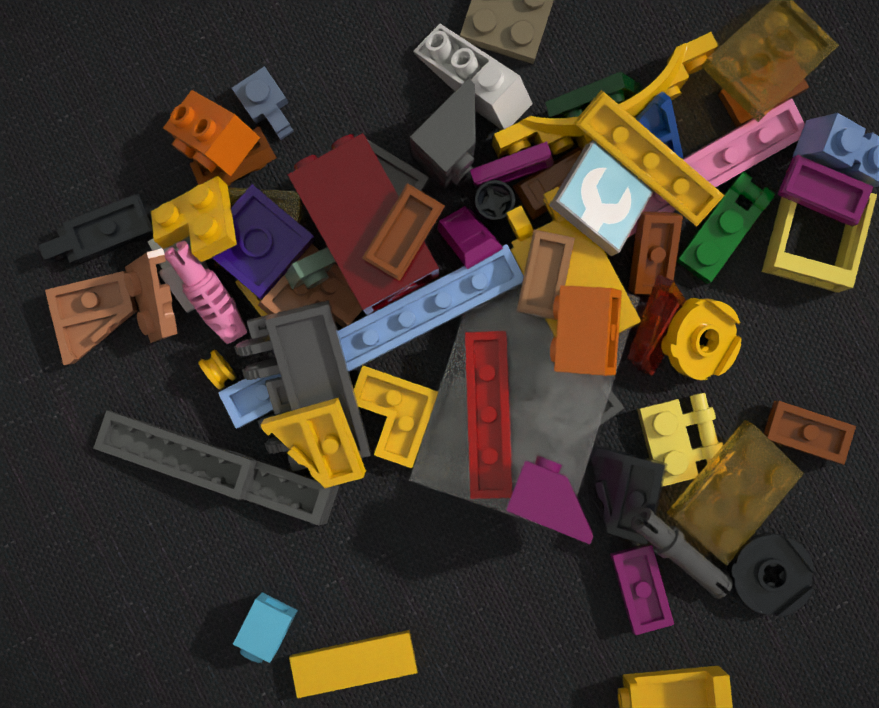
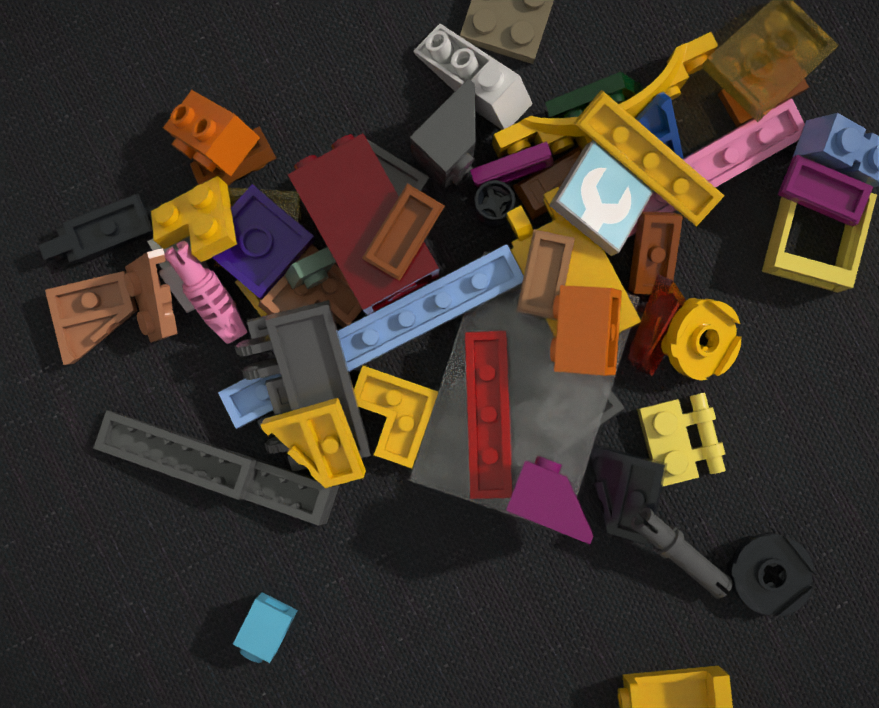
(217, 369): yellow bush -> none
(263, 100): sand blue plate -> none
(353, 664): yellow tile -> none
(468, 237): magenta tile -> none
(642, 589): magenta plate -> none
(724, 228): green plate -> none
(735, 492): clear yellow plate -> none
(809, 432): dark orange plate -> none

